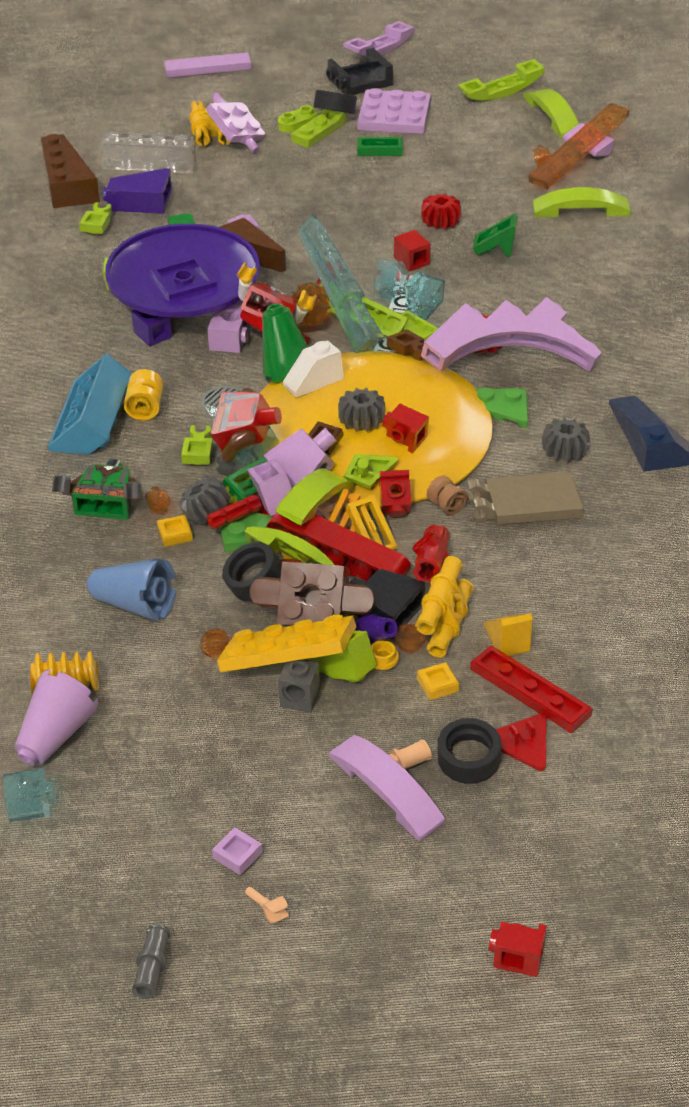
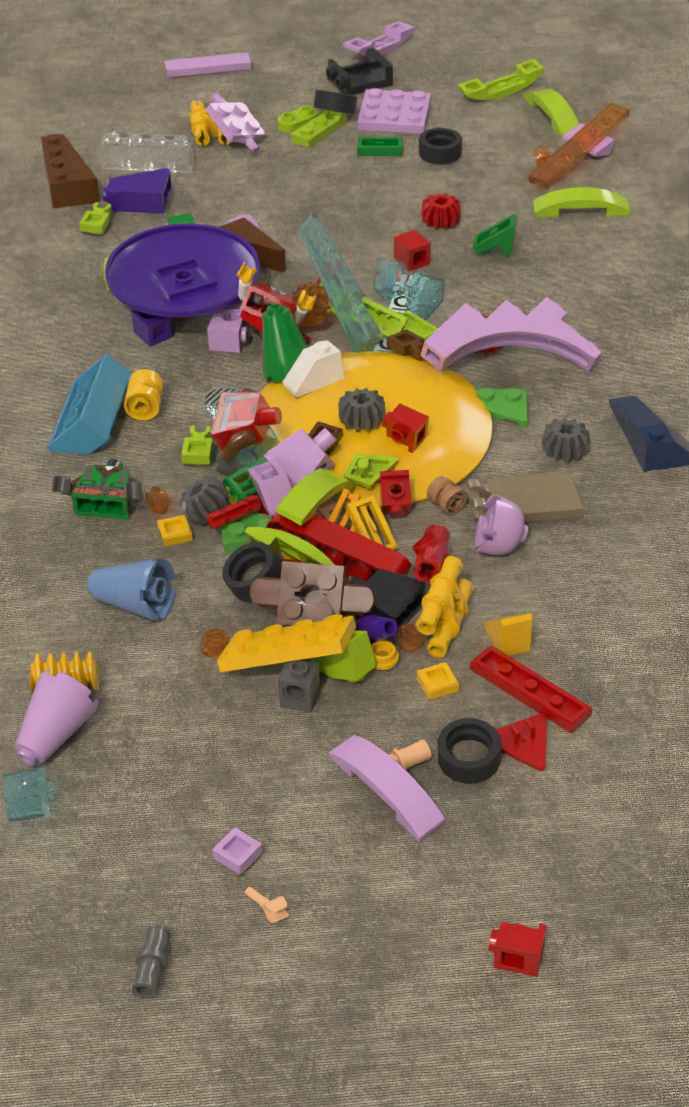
(440, 146): none -> black tyre
(500, 527): none -> lavender cylinder

